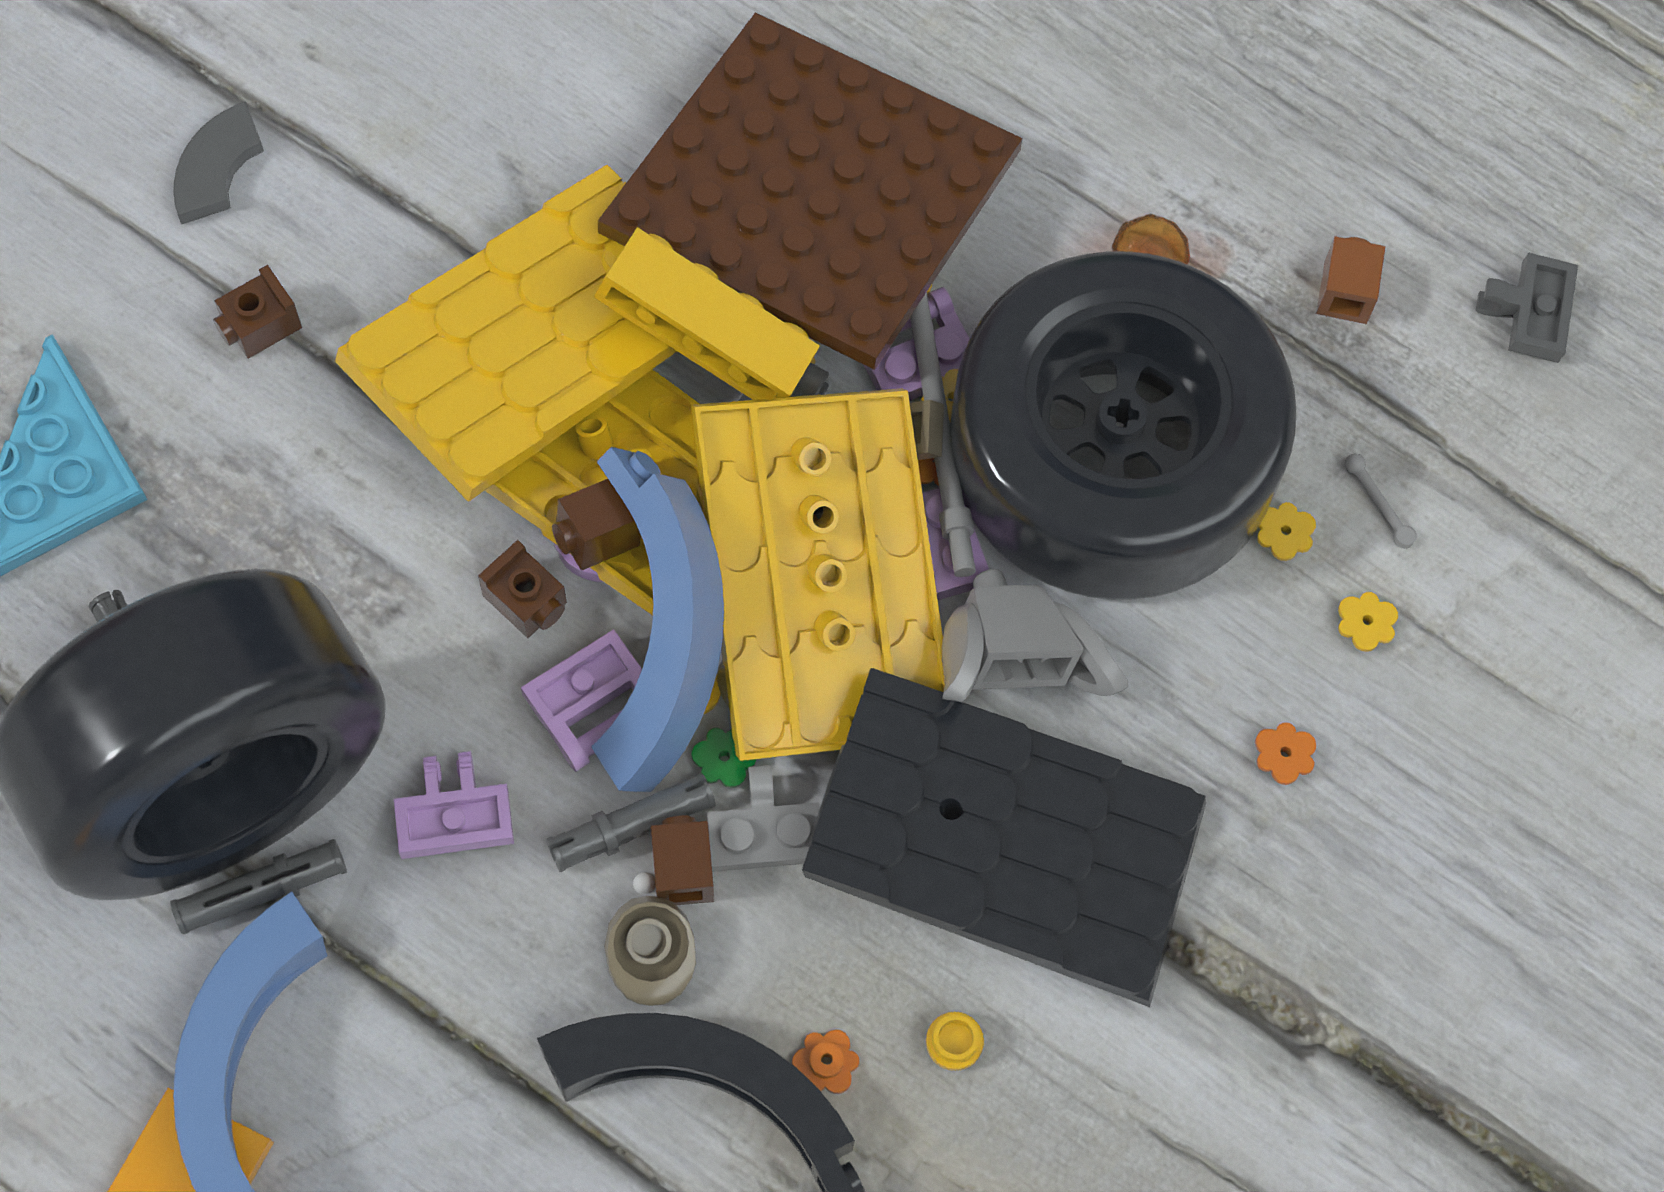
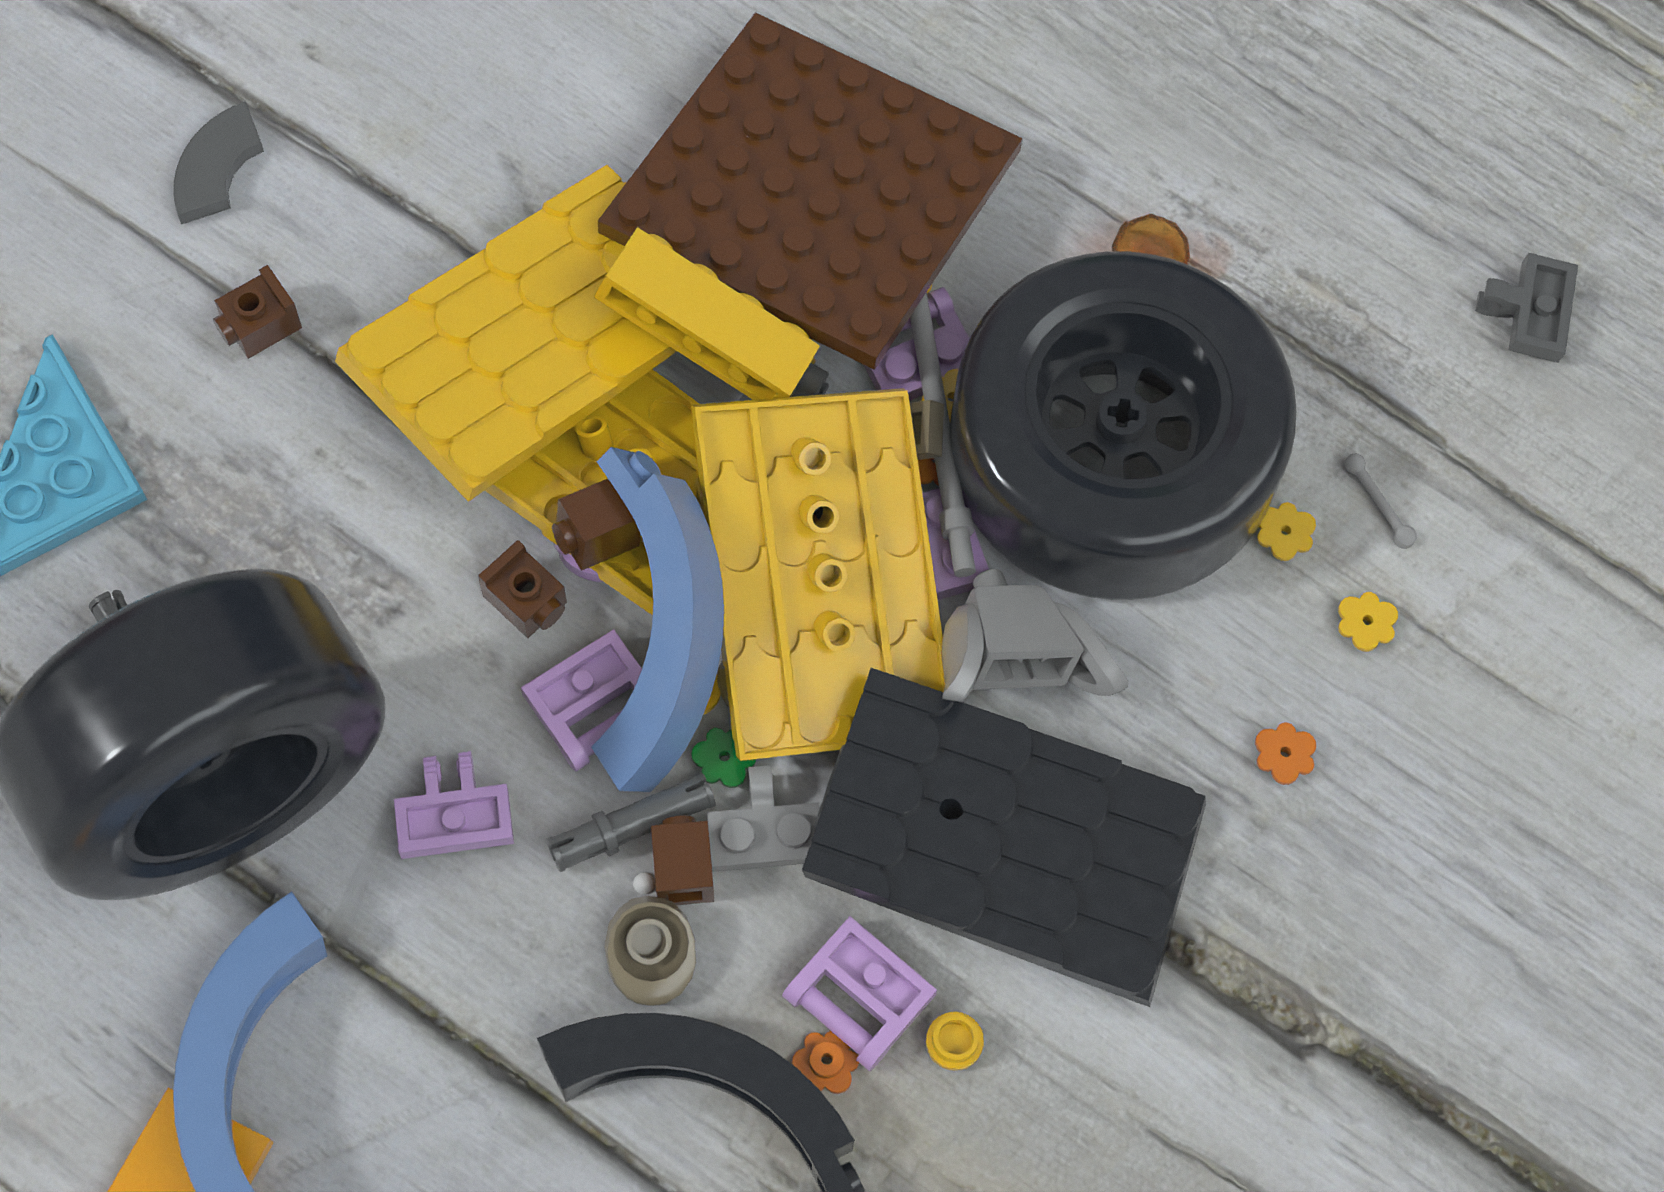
(195, 911): dark grey pin -> none
(873, 979): none -> lavender plate
(1351, 279): dark orange brick -> none

